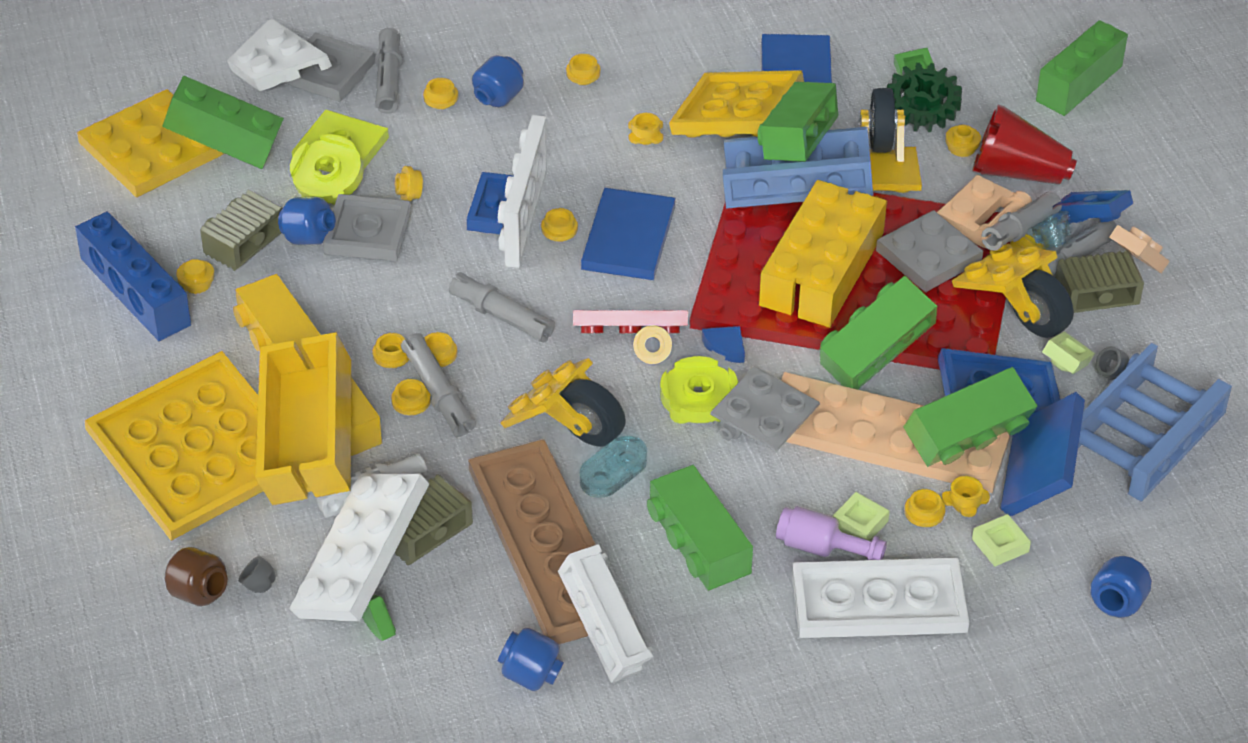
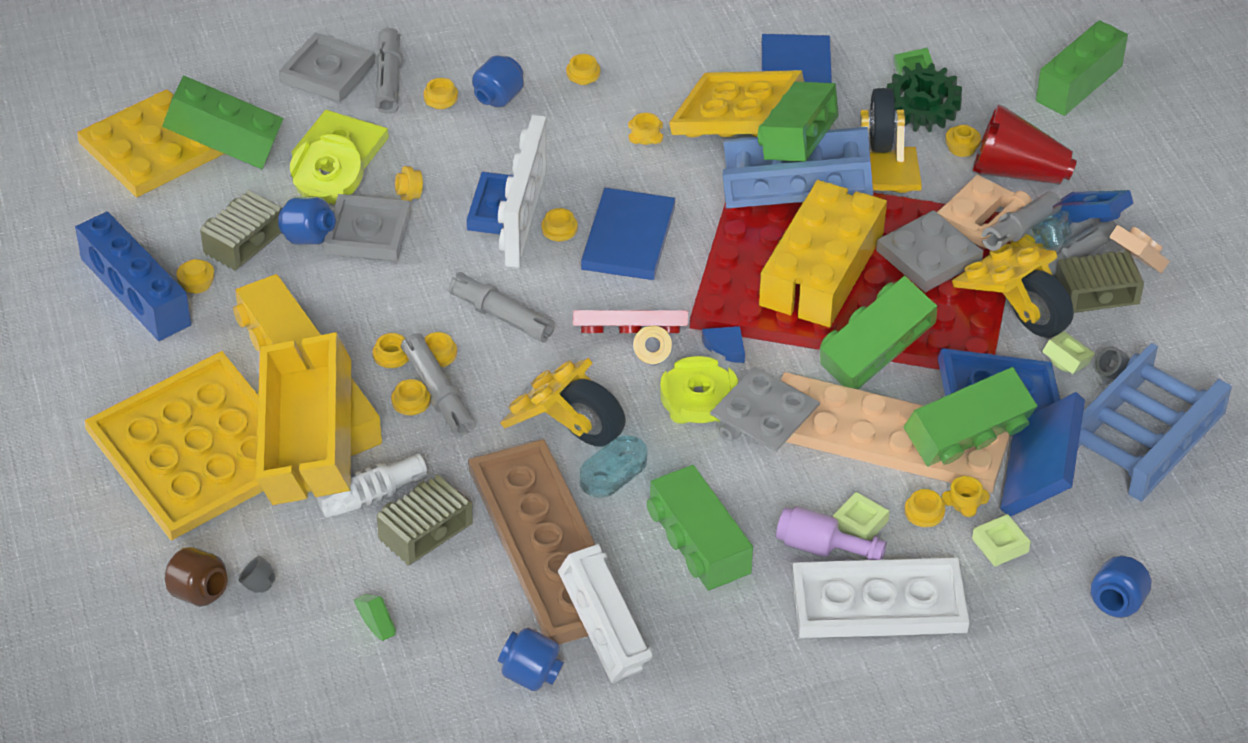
(275, 57): white wing -> none
(359, 547): white plate -> none

